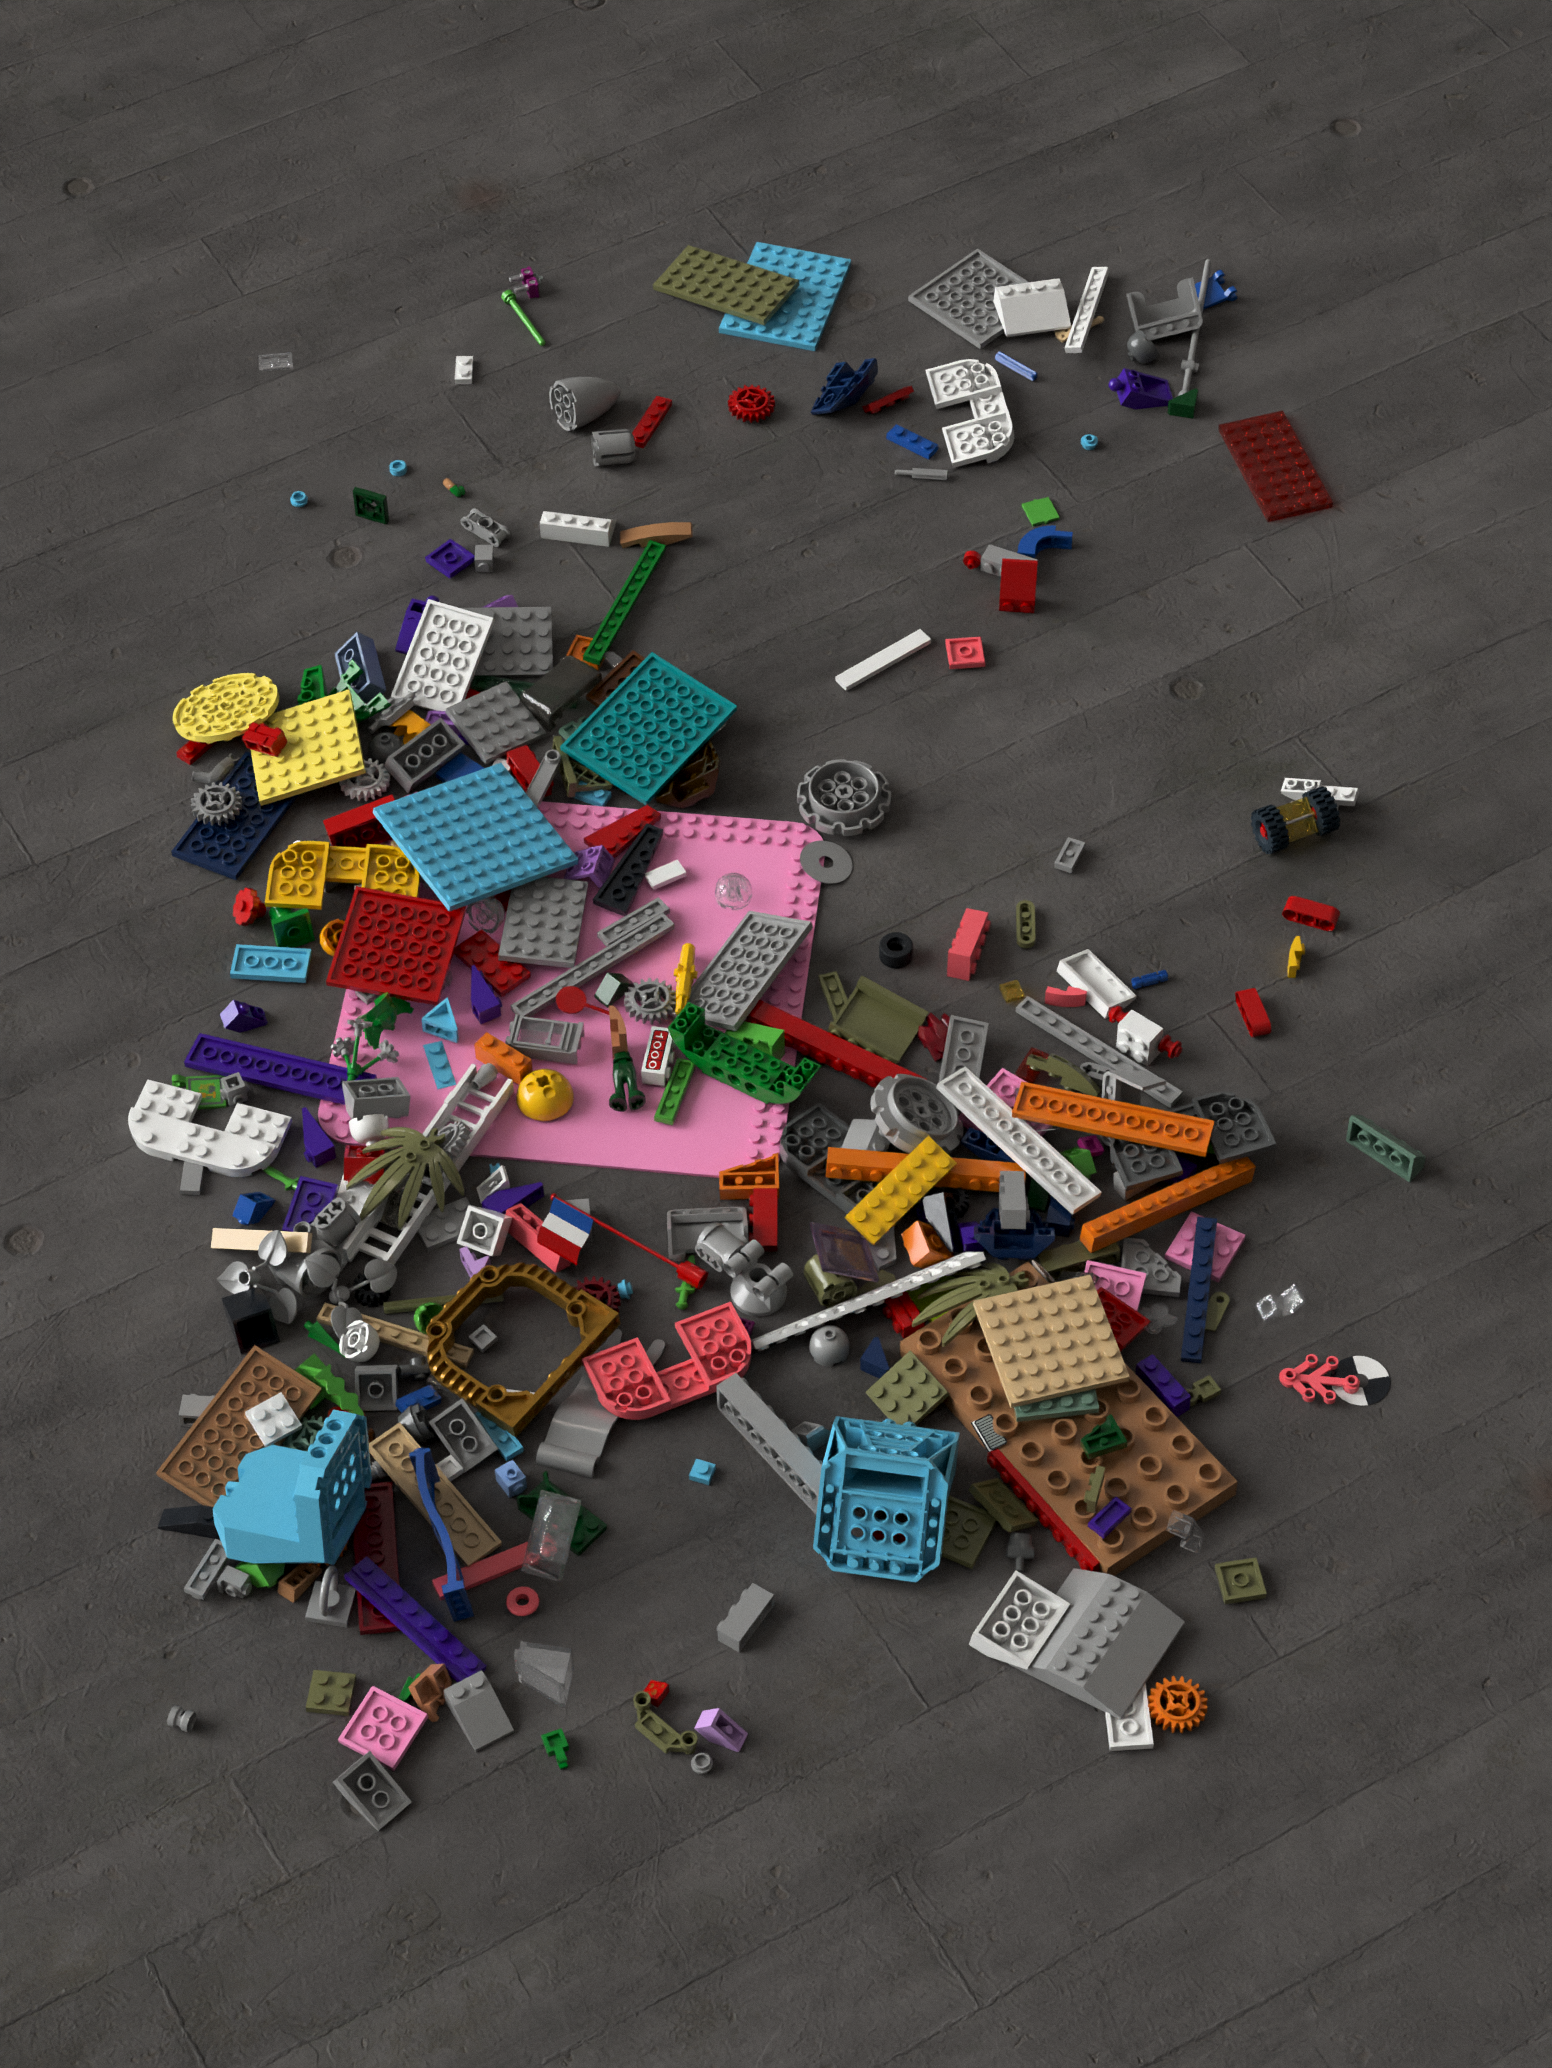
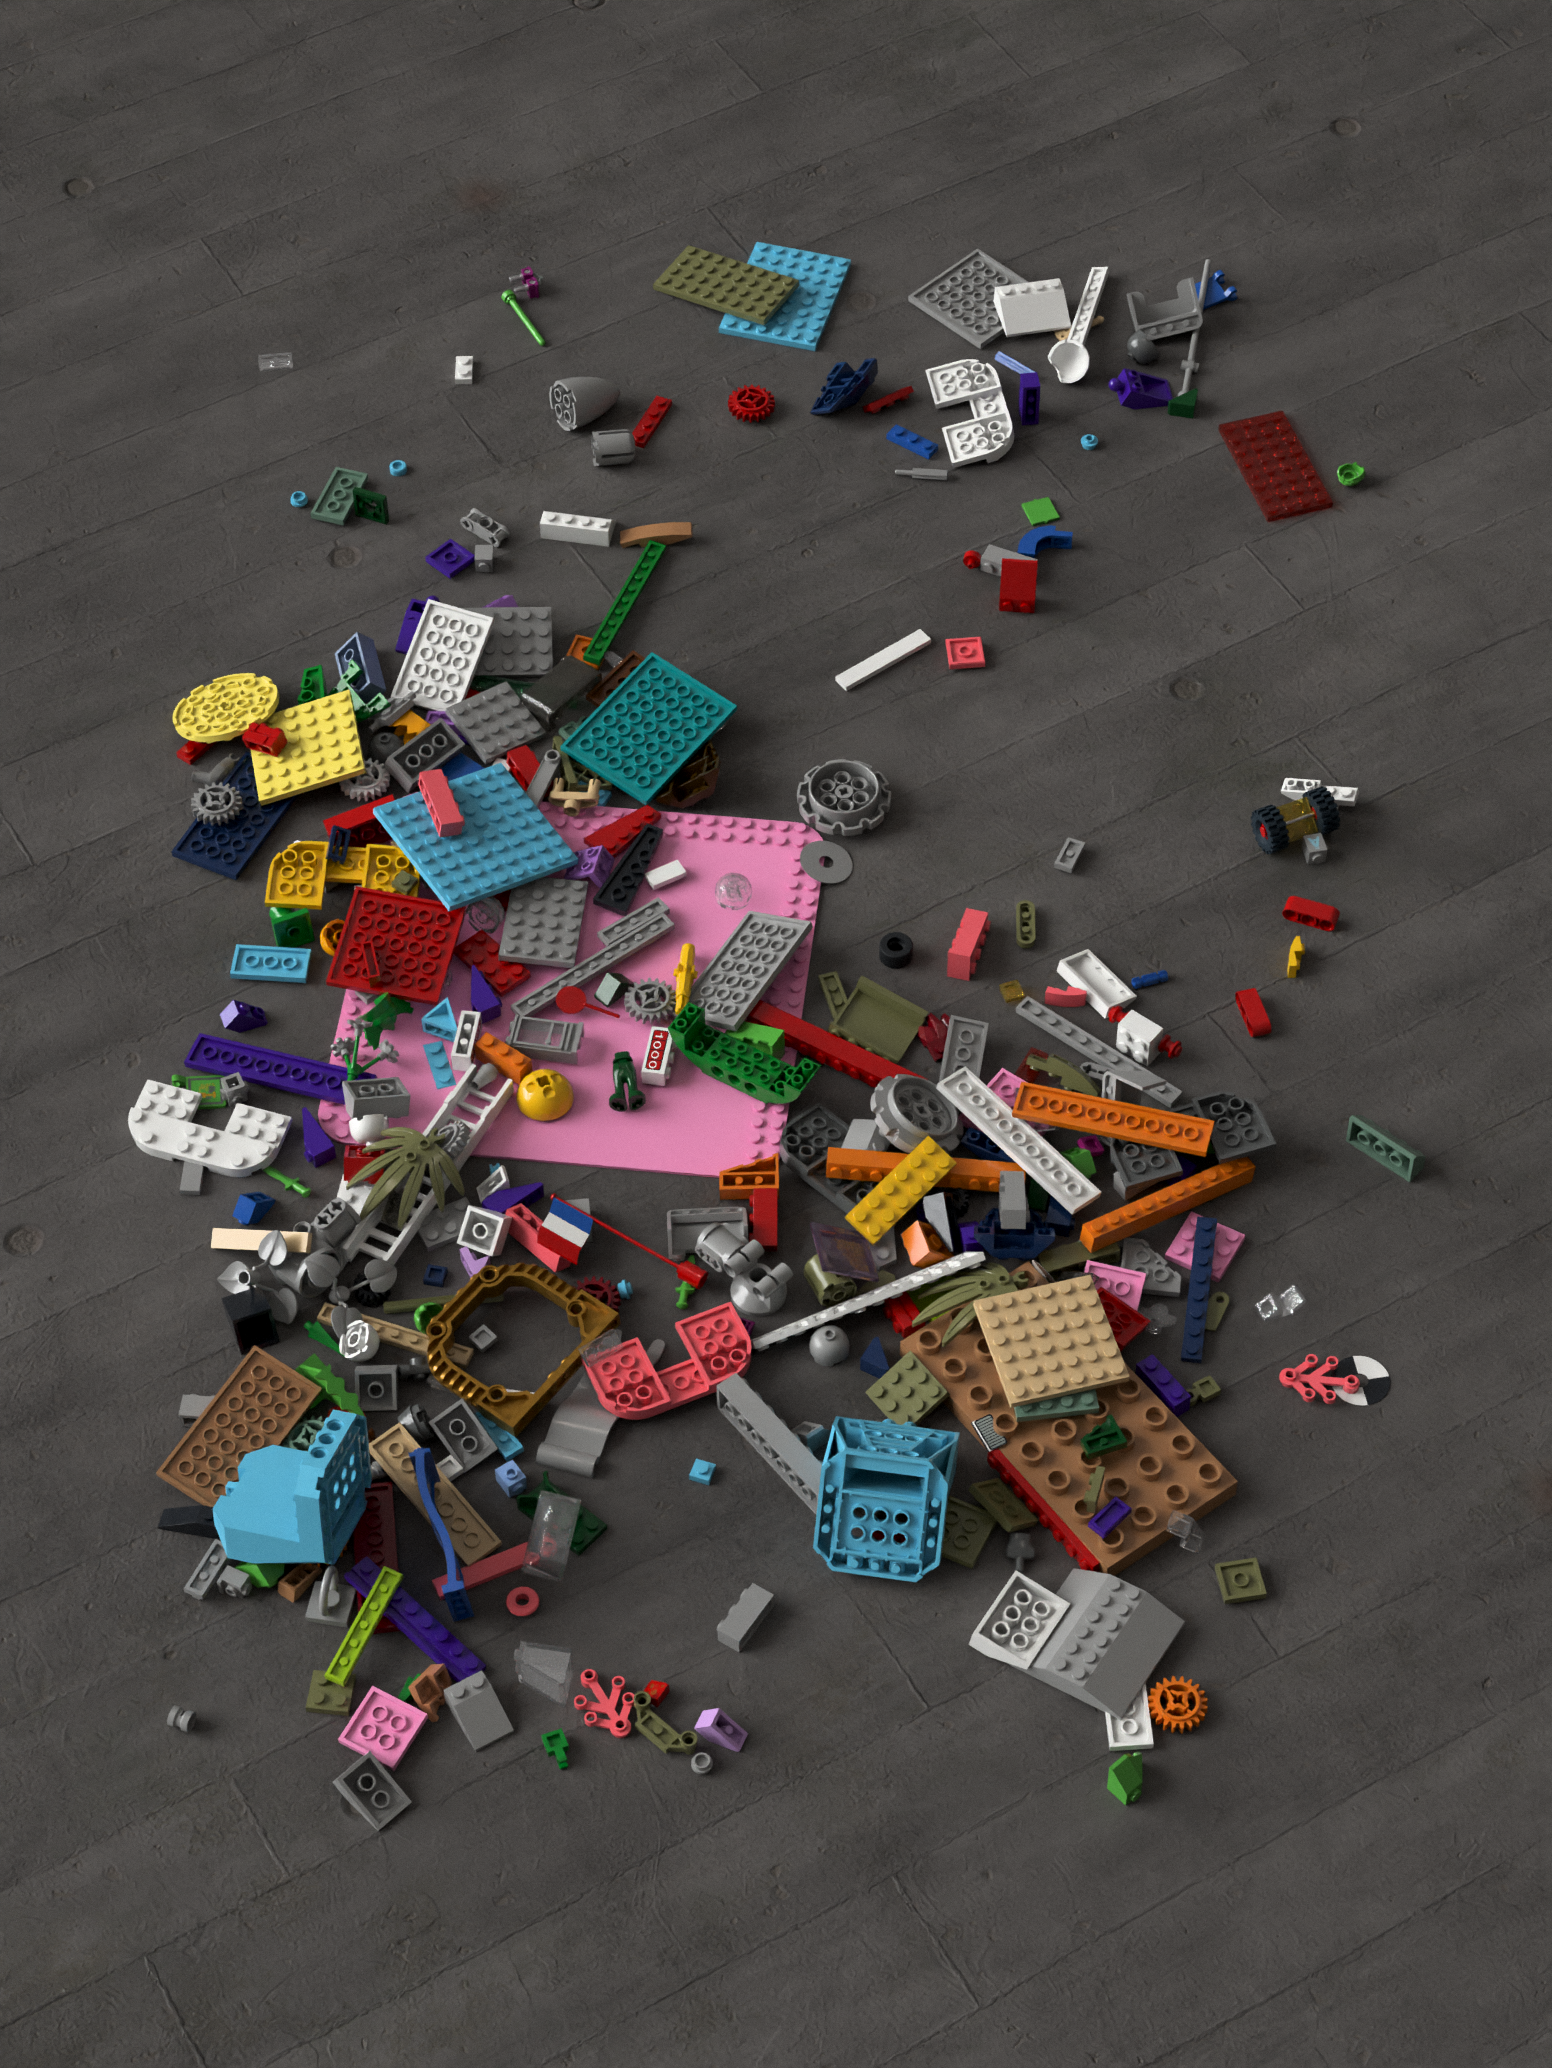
(248, 907): red plant -> none
(273, 1419): white plate -> none
(308, 1201): dark purple plate -> none
(335, 857): none -> dark blue tile
(337, 496): none -> sand green plate
(363, 1626): none -> lime tile
(371, 964): none -> red piece
(404, 882): none -> olive plate
(425, 1396): blue plate -> none
(435, 1275): none -> dark blue tile
(441, 803): none -> coral brick
(457, 491): green arm -> none
(466, 1036): none -> white brick
(574, 801): none -> tan connector
(600, 1348): none -> clear plate
(606, 1705): none -> coral plant
(618, 1031): nougat slope -> none
(675, 1091): bright green tile -> none
(1029, 398): none -> dark purple brick
(1069, 360): none -> white cylinder
(1126, 1778): none -> bright green slope
(1314, 848): none -> light grey brick
(1350, 474): none -> bright green hair

